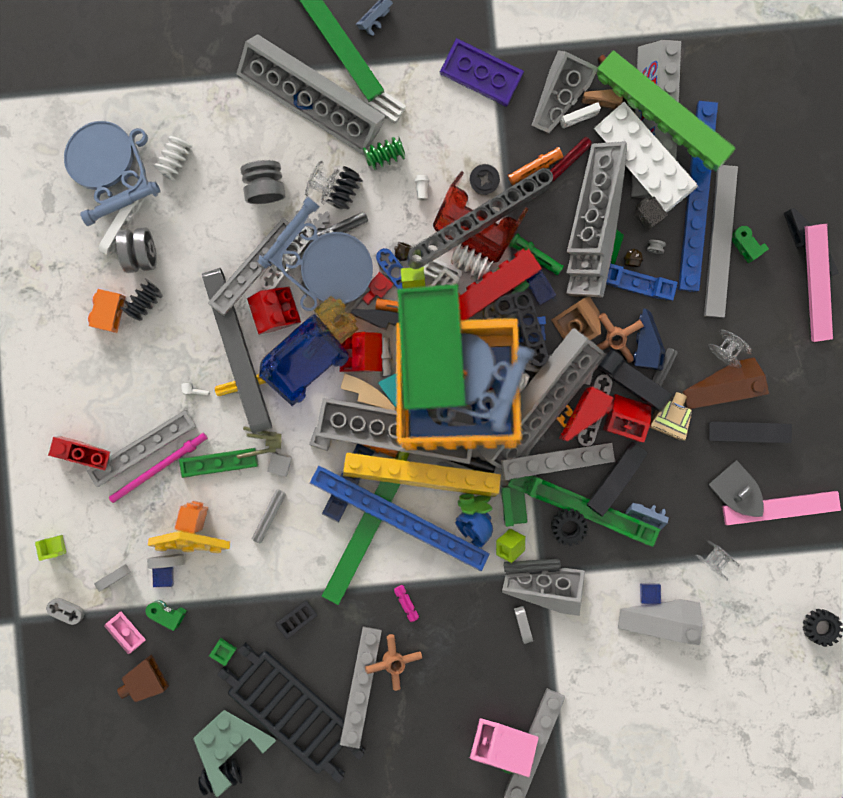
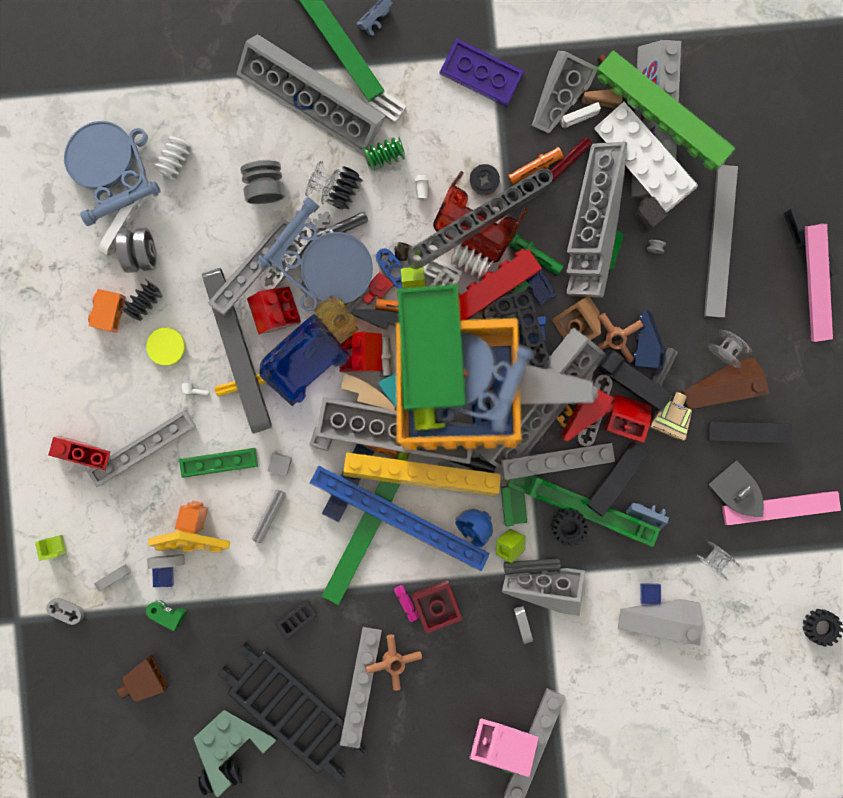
(124, 633): bright pink slope -> none
(165, 346): none -> neon yellow tile
(188, 446): dark pink bar -> none
(222, 652): green plate -> none
(273, 440): olive plant -> none
(425, 419): none -> lime panel
(437, 606): none -> dark red brick
(471, 504): bright green plate -> none
(546, 386): none -> light grey slope
(633, 258): dark brown plate -> none
(641, 283): blue slope -> none
(696, 210): blue plate -> none
(746, 244): green leg -> none

